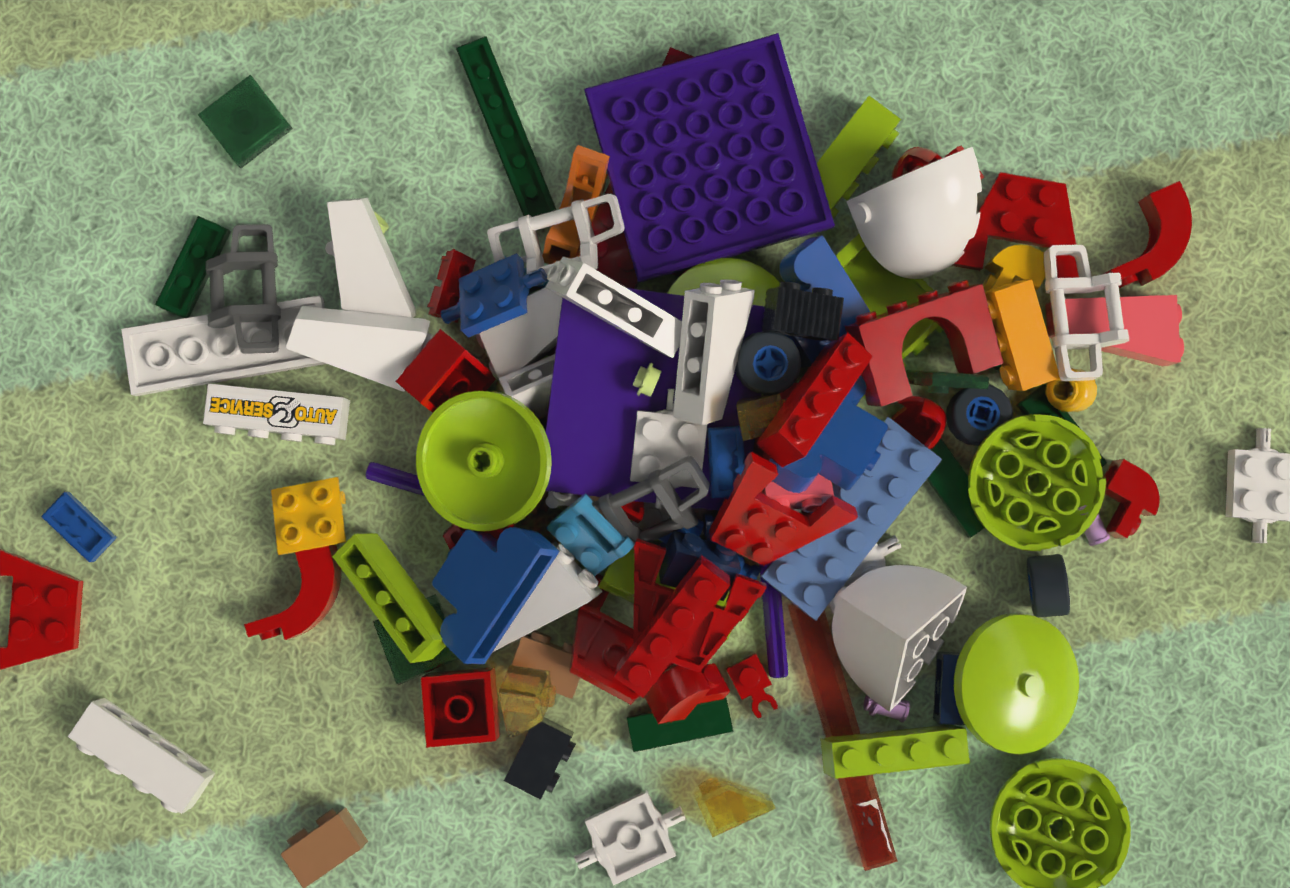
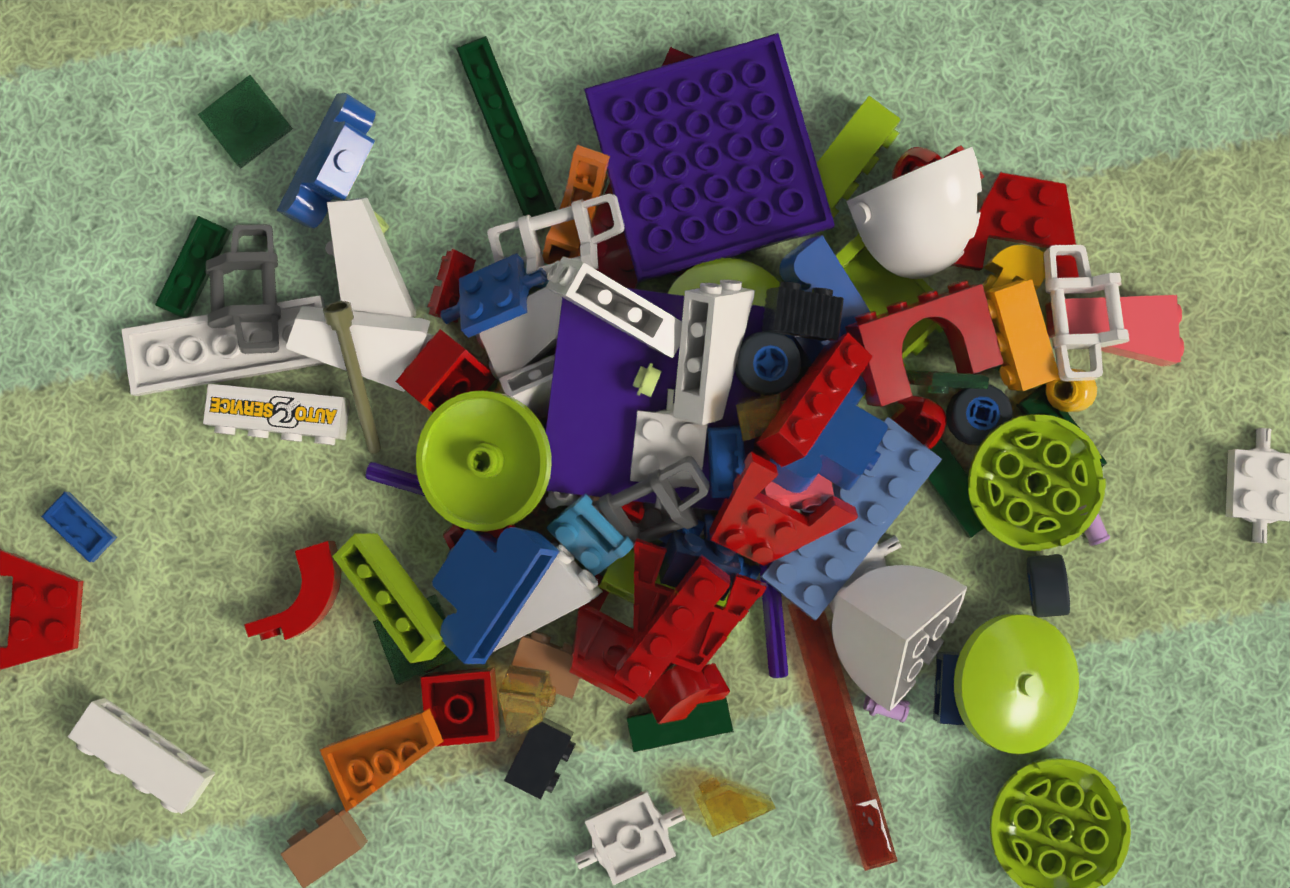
(308, 515): yellow hinge -> none
(330, 161): none -> blue brick
(340, 317): none -> olive piece
(376, 756): none -> orange wing
(751, 680): red plate -> none
(894, 751): lime brick -> none
(1136, 495): red brick -> none
(1169, 233): red arch -> none

